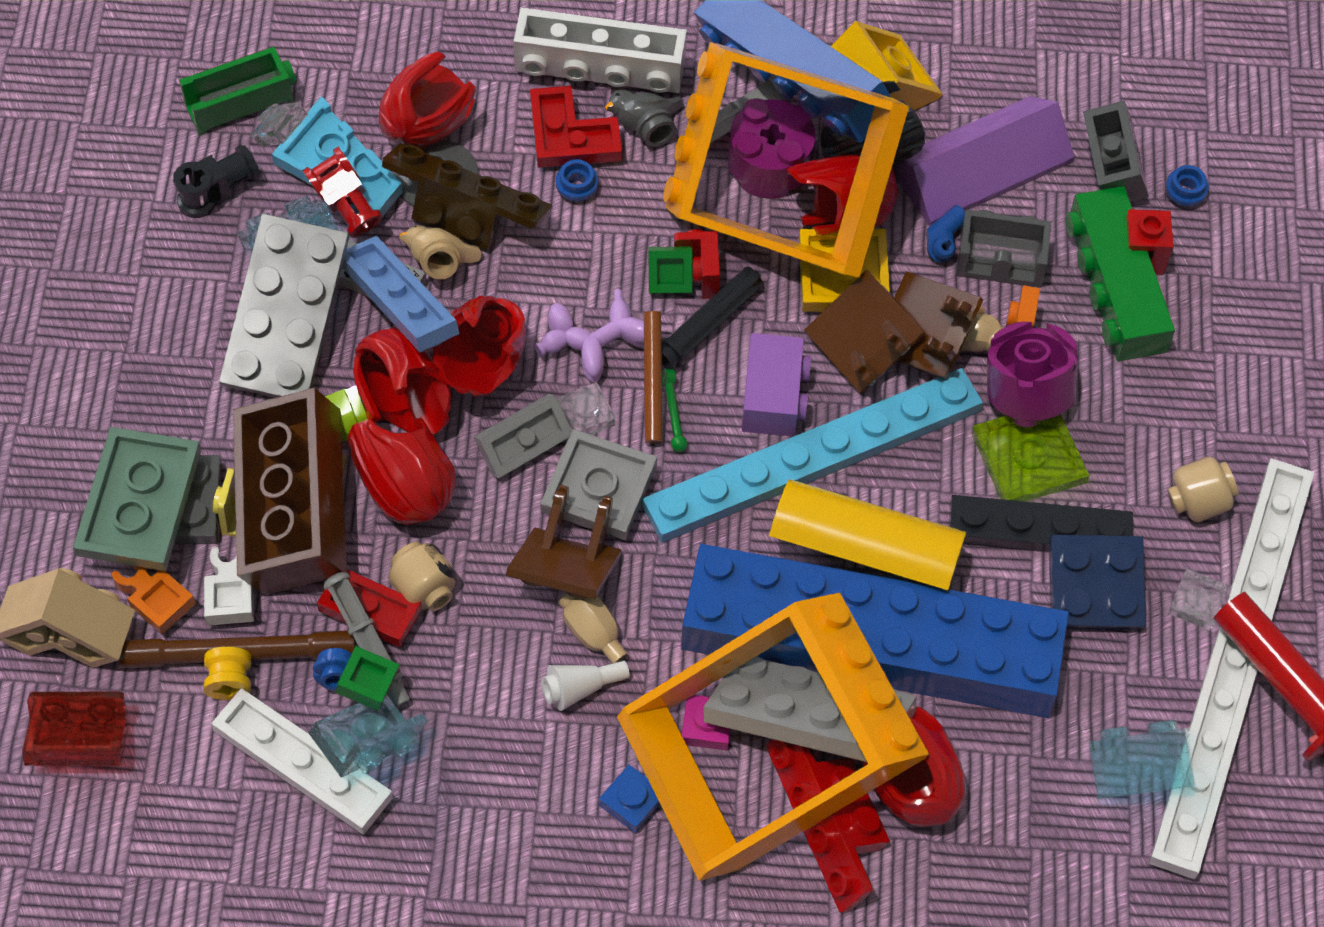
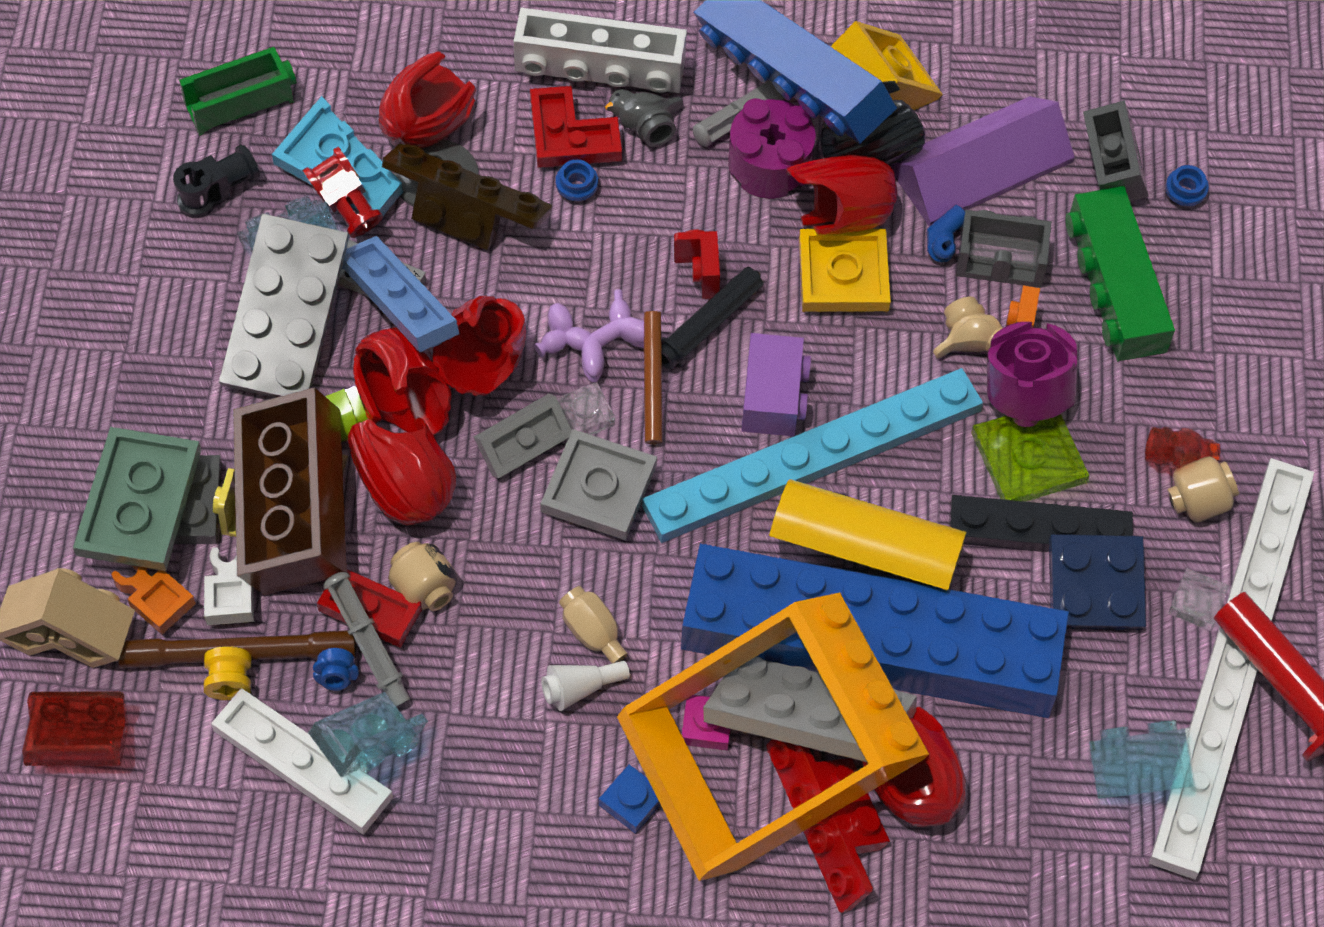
(278, 123): clear plate -> none
(367, 678): green tile -> none
(438, 250): tan animal -> none
(565, 563): reddish brown plate -> none
(670, 269): green tile -> none
(678, 442): green hinge -> none
(864, 331): reddish brown plate -> none
(868, 181): light orange window -> none
(945, 317): reddish brown plate -> none
(1151, 233): red bracket -> none
(1178, 447): none -> clear red animal

